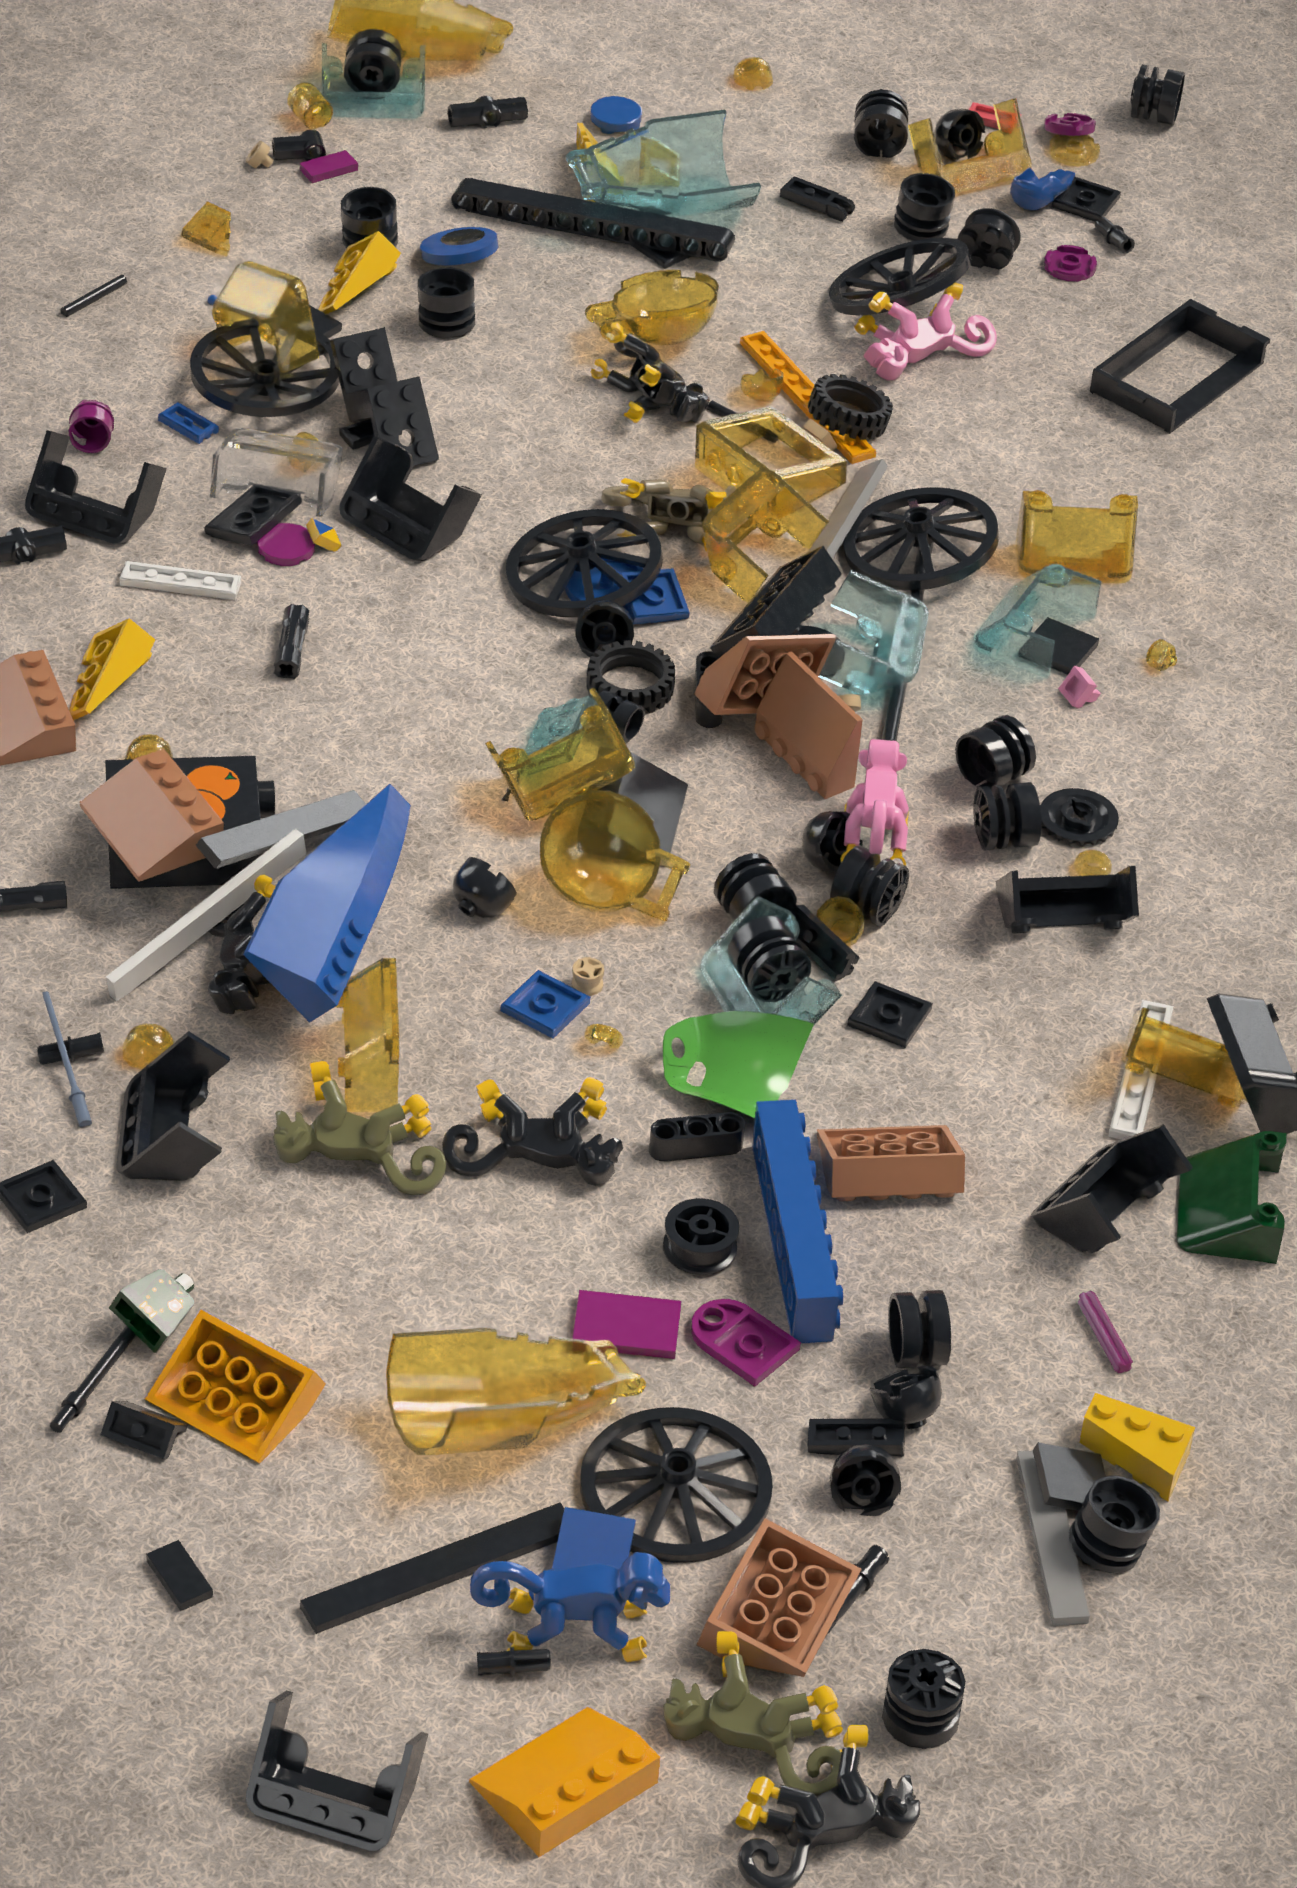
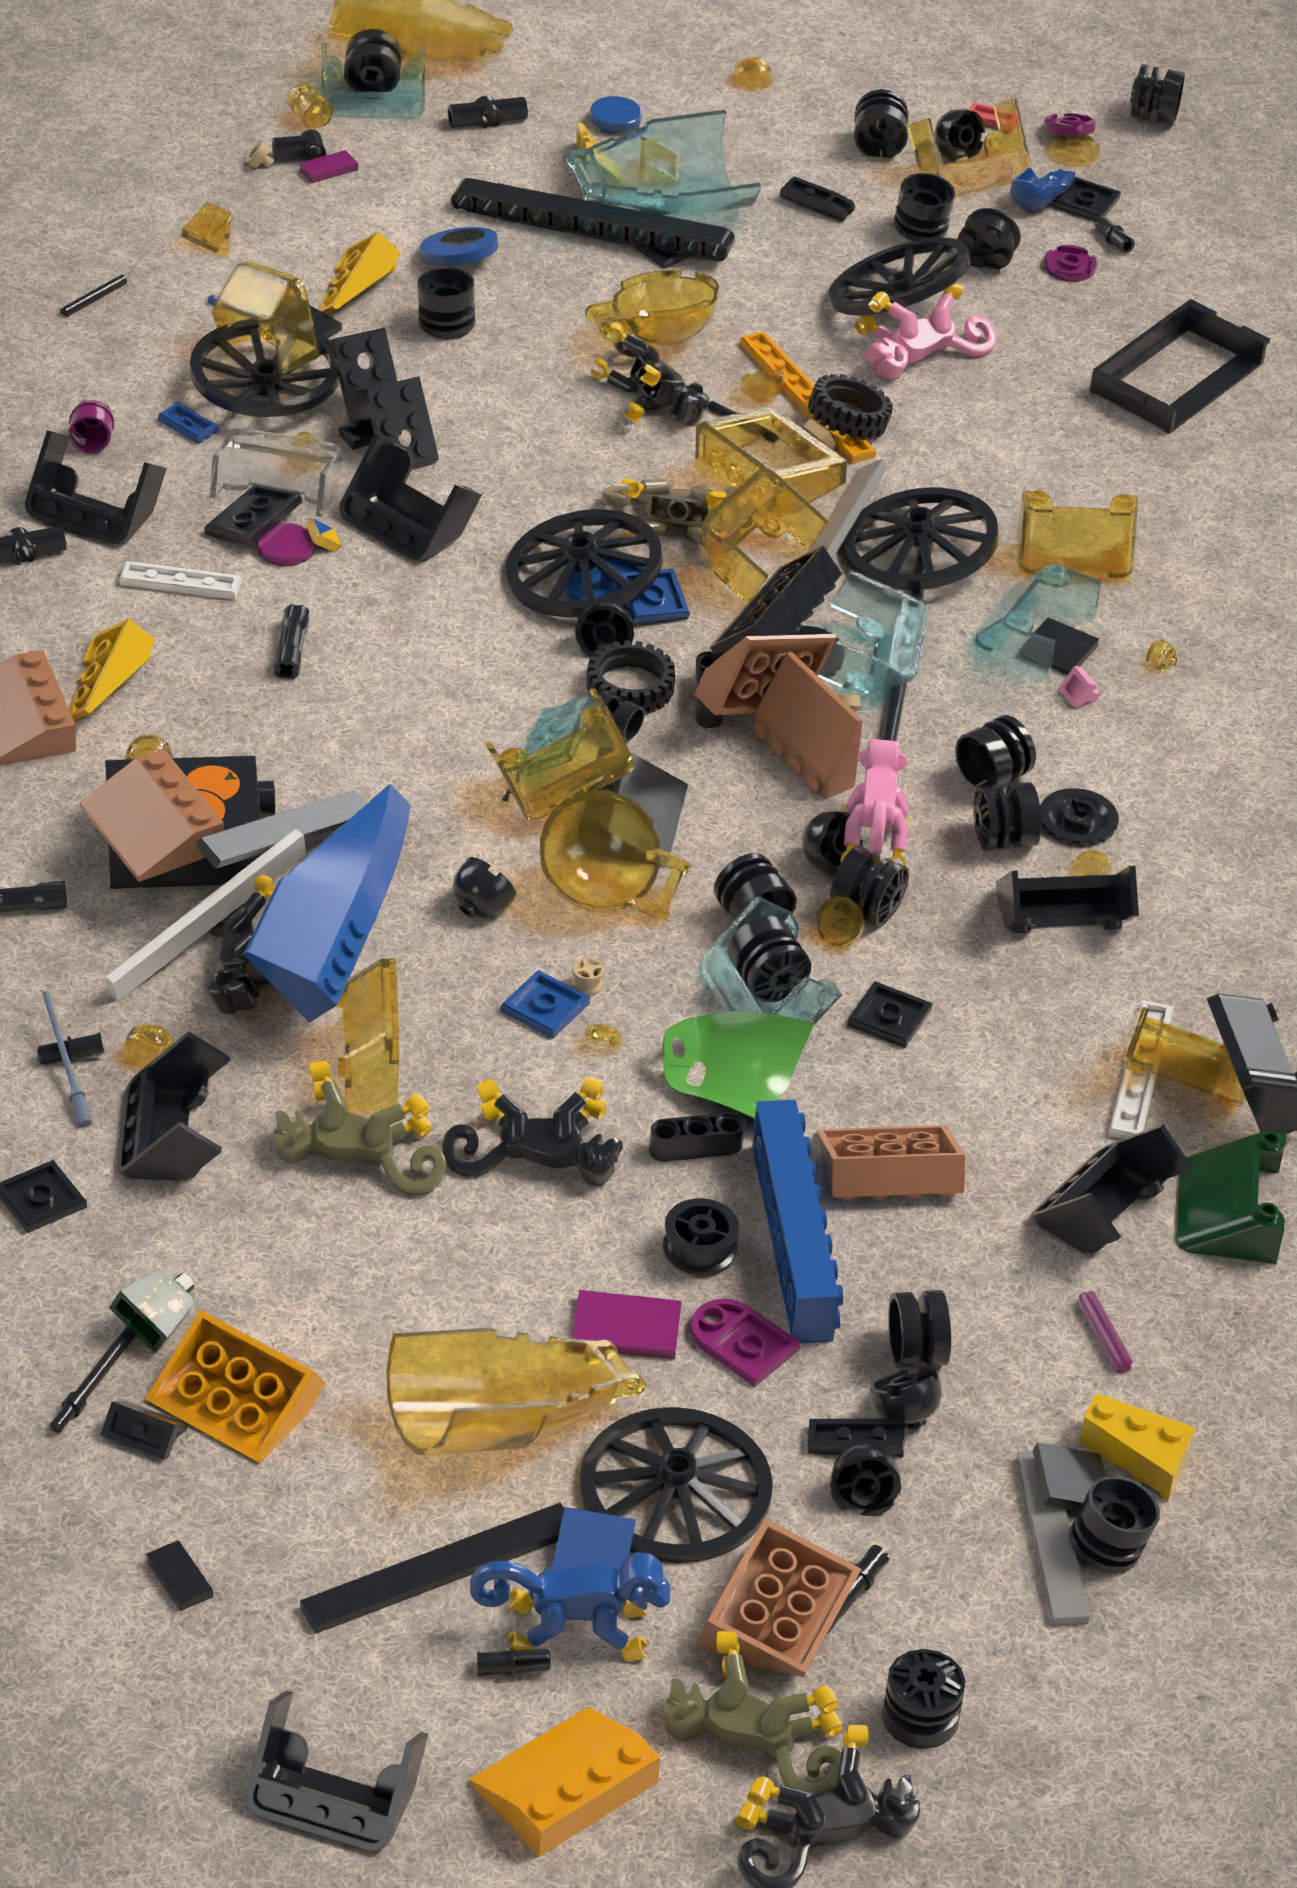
(366, 212): black wheel -> none
(823, 944): black hinge -> none

